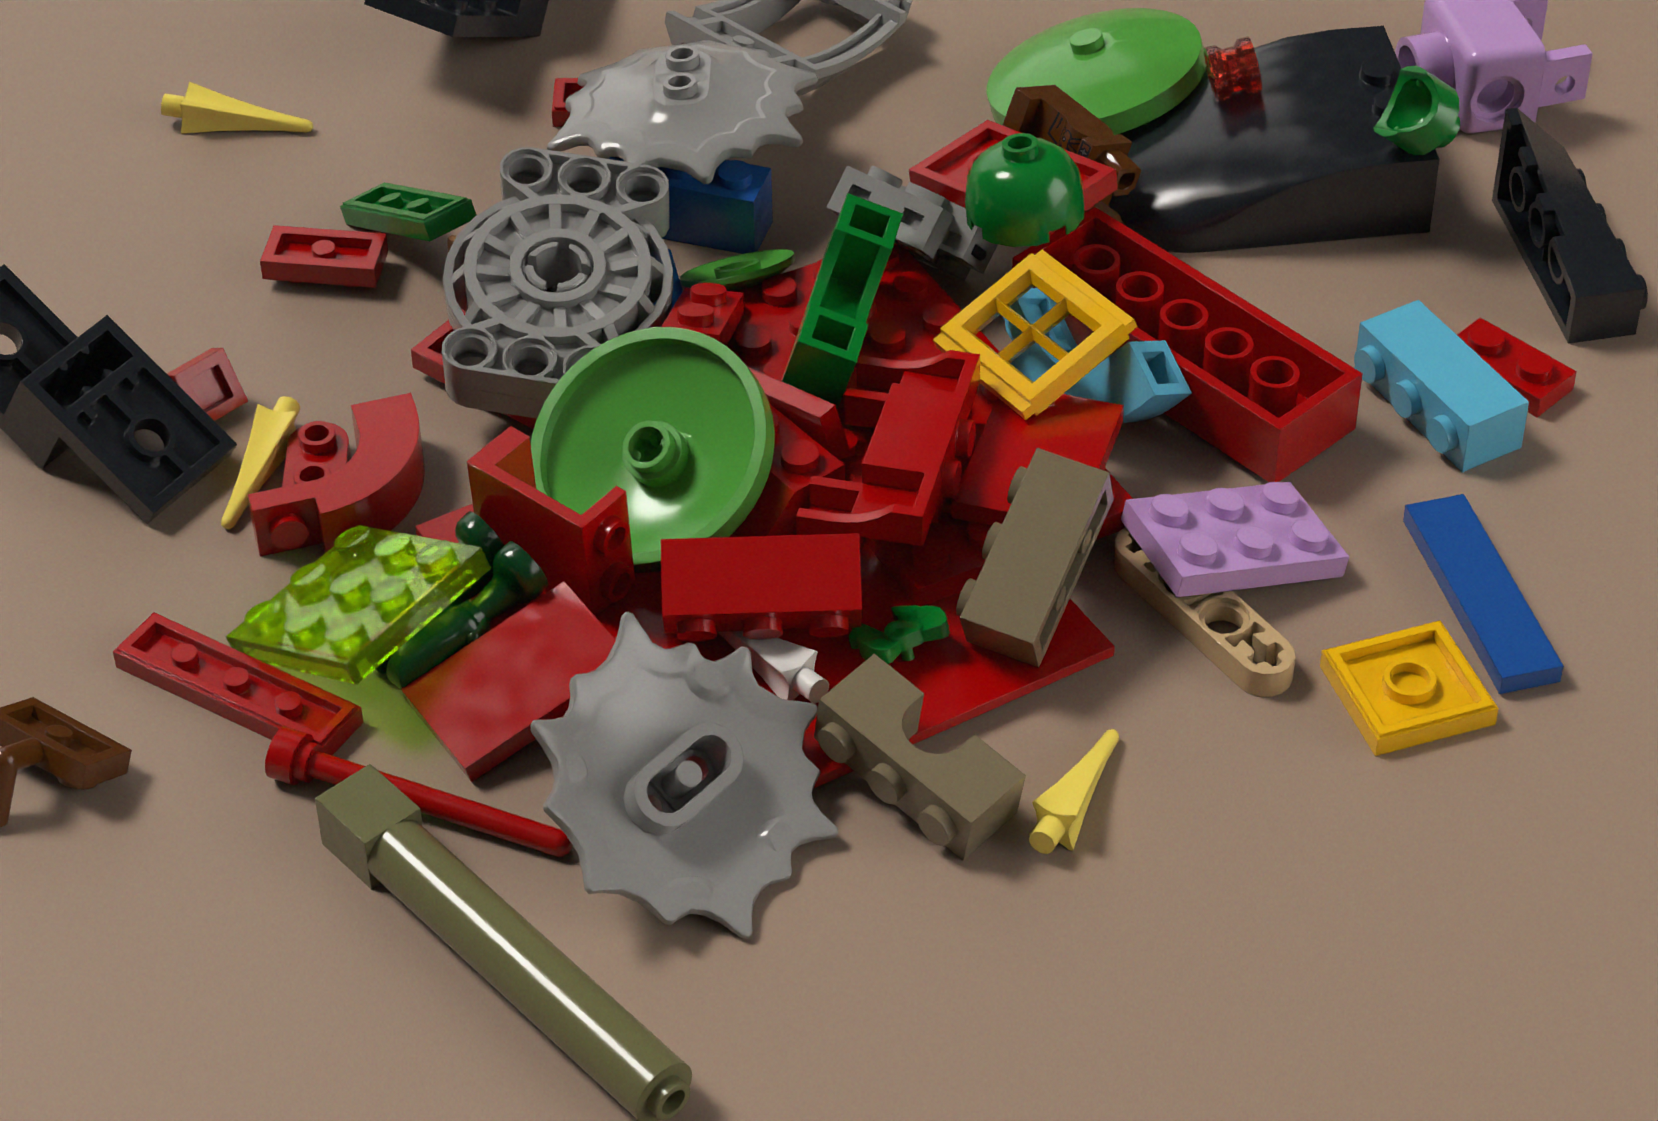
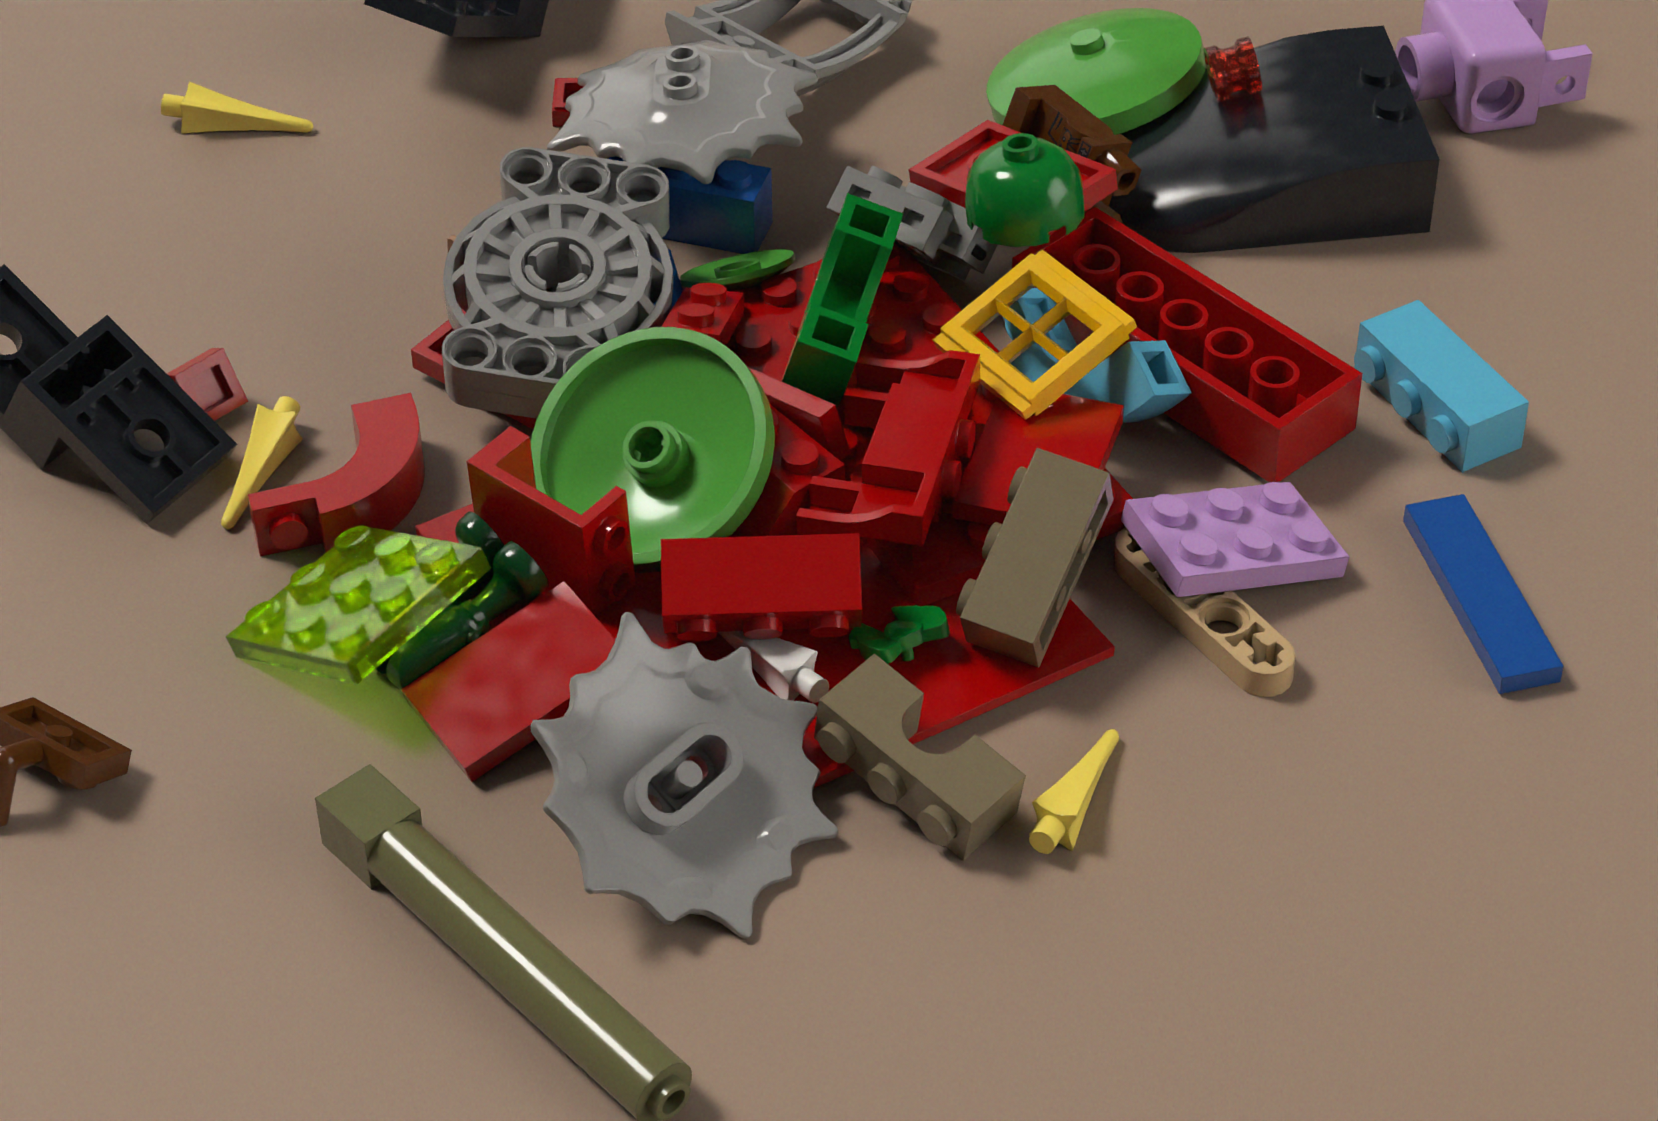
(234, 683): red tile -> none
(297, 758): red piece -> none
(315, 452): red plate -> none
(324, 256): red plate -> none
(408, 211): green tile -> none
(1408, 688): yellow tile -> none
(1420, 112): green piece -> none
(1527, 369): red plate -> none
(1564, 235): black wedge -> none

